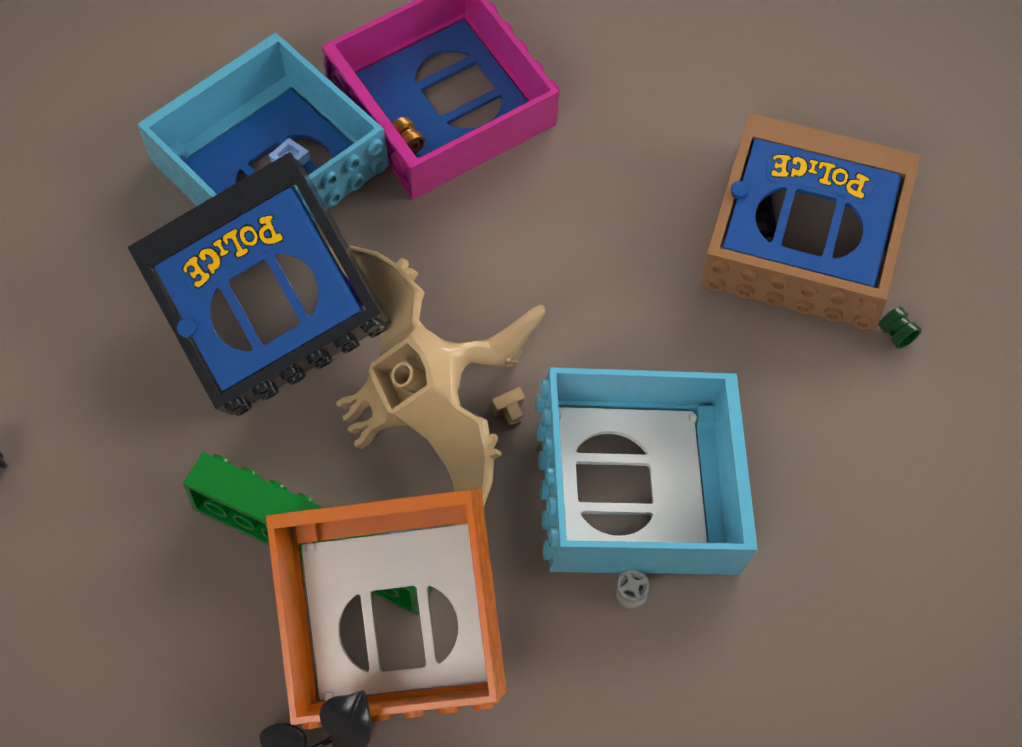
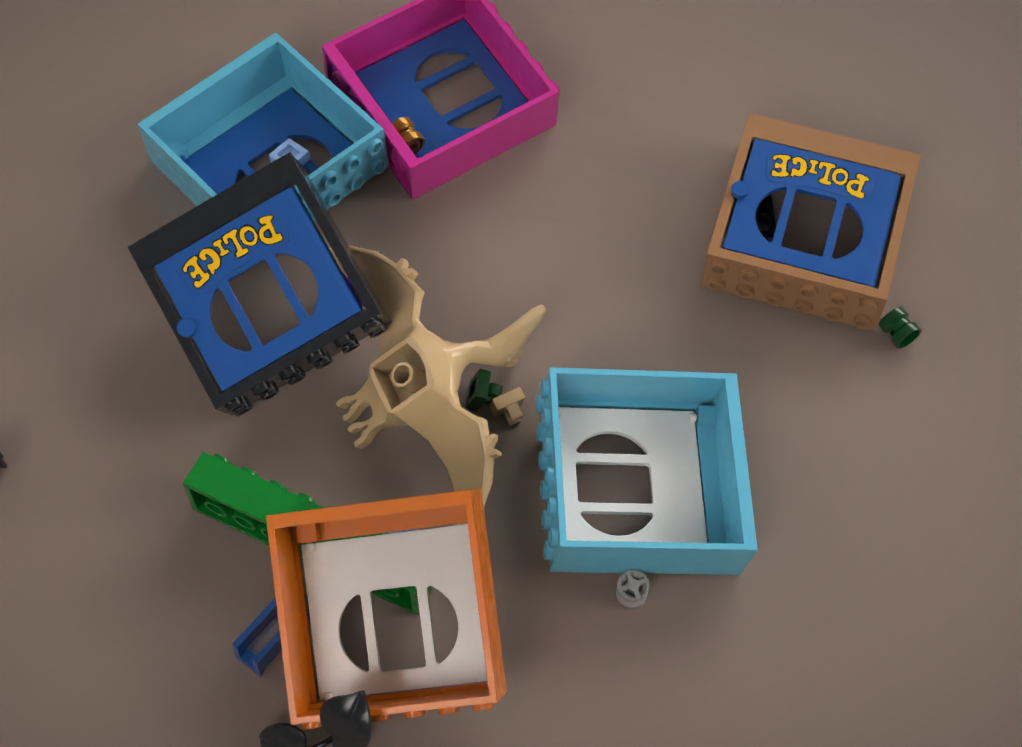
(260, 640): none -> blue window
(481, 390): none -> dark green tile

